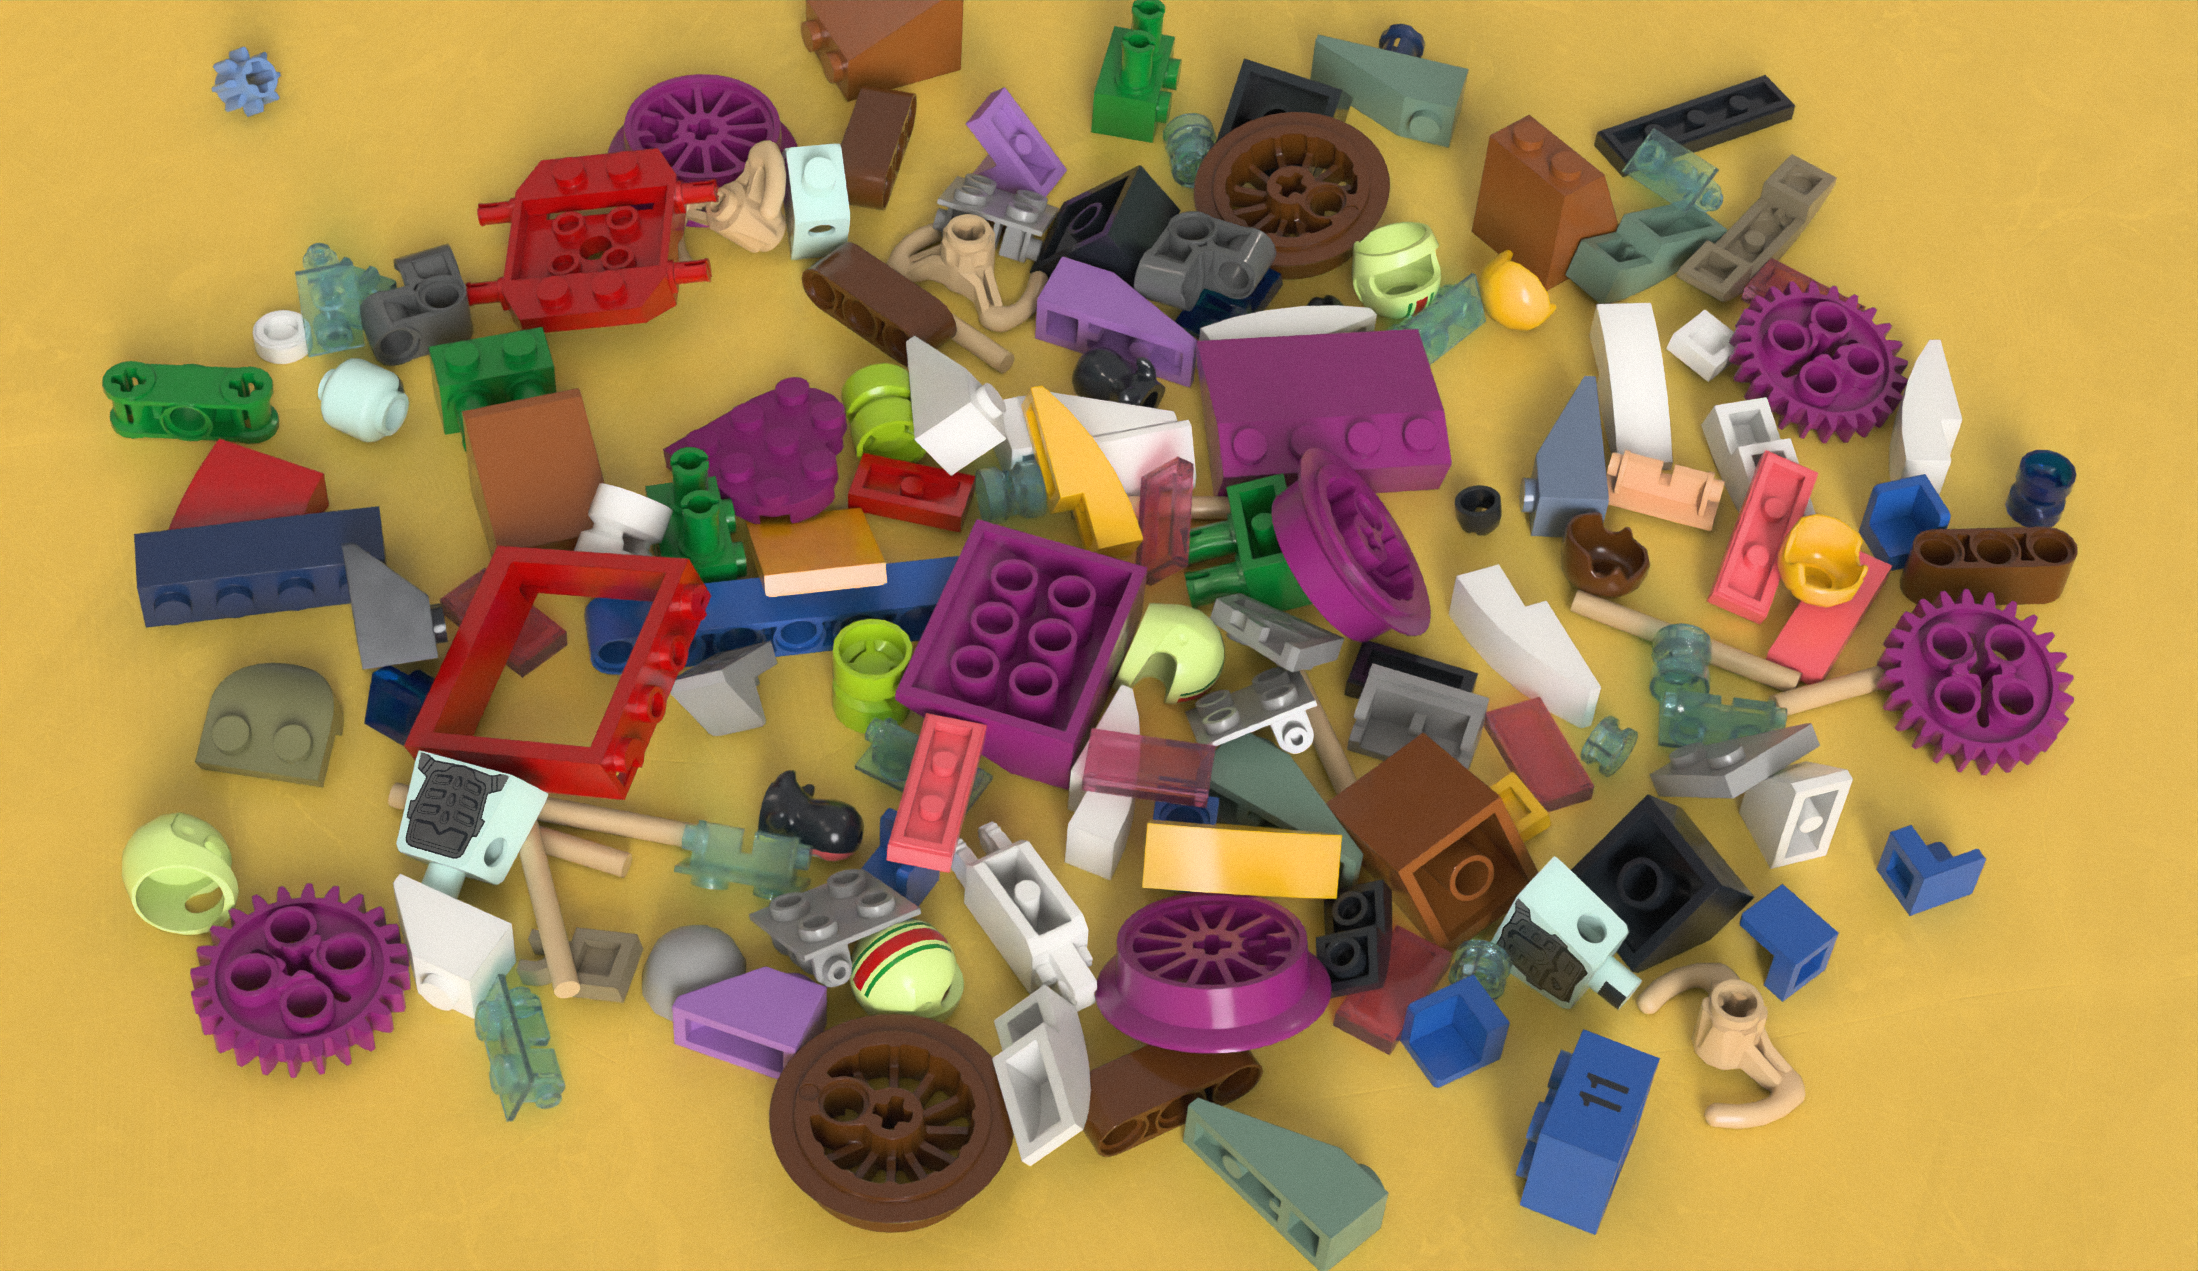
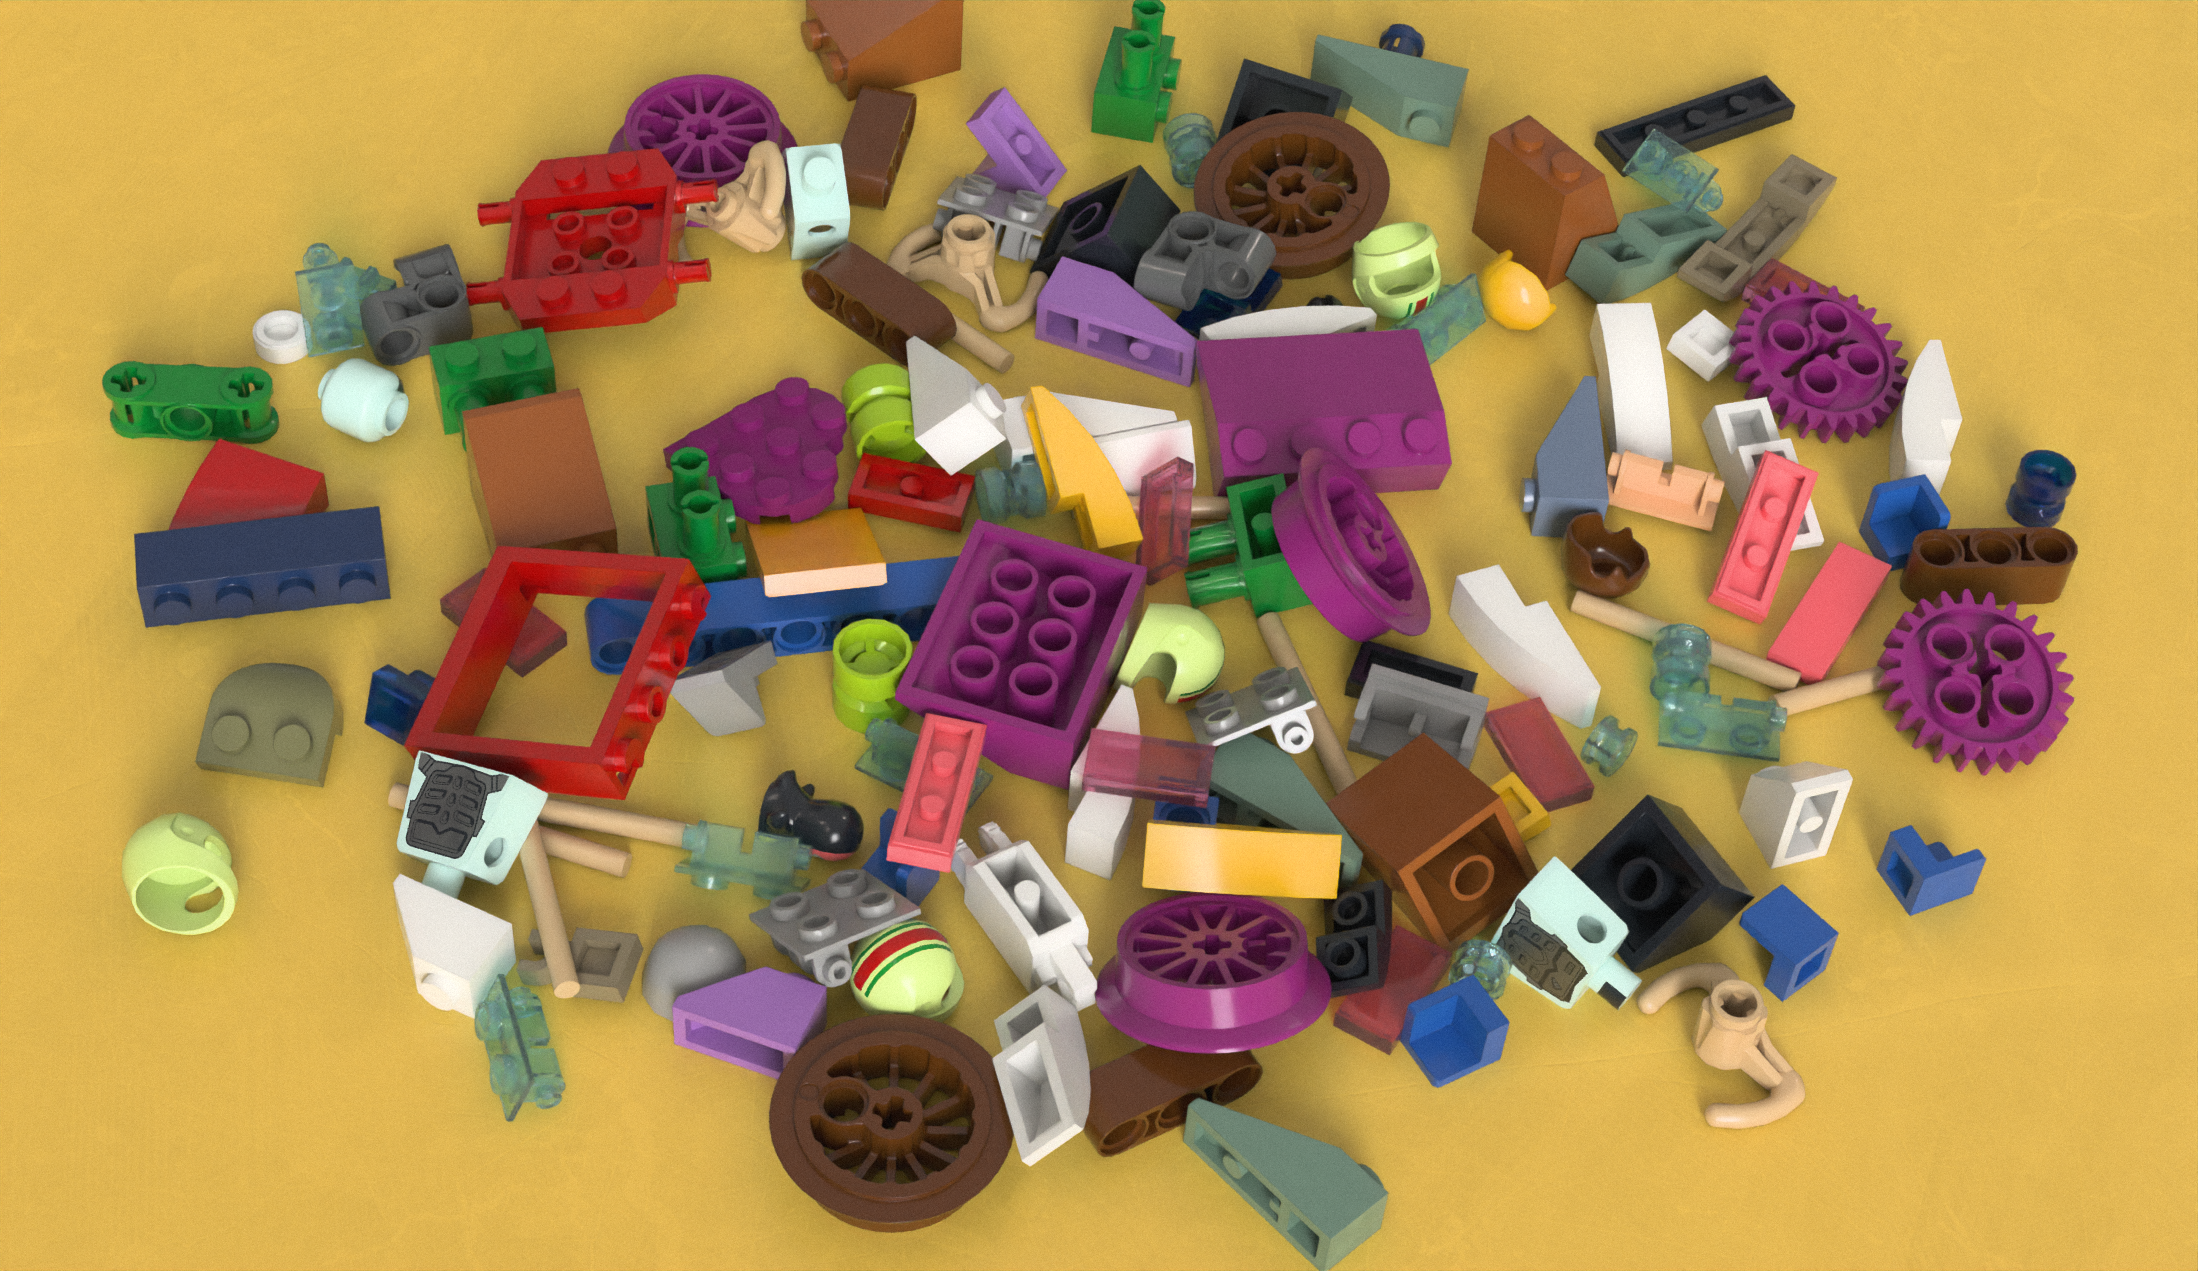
(246, 81): medium blue gear -> none
(300, 980): magenta gear -> none
(390, 613): slope -> none
(623, 523): white wheel -> none
(1110, 377): black animal -> none
(1274, 633): light grey wing -> none
(1469, 509): black hinge -> none
(1585, 1130): blue brick -> none
(1732, 765): light grey wing -> none
(1821, 561): yellow hair -> none

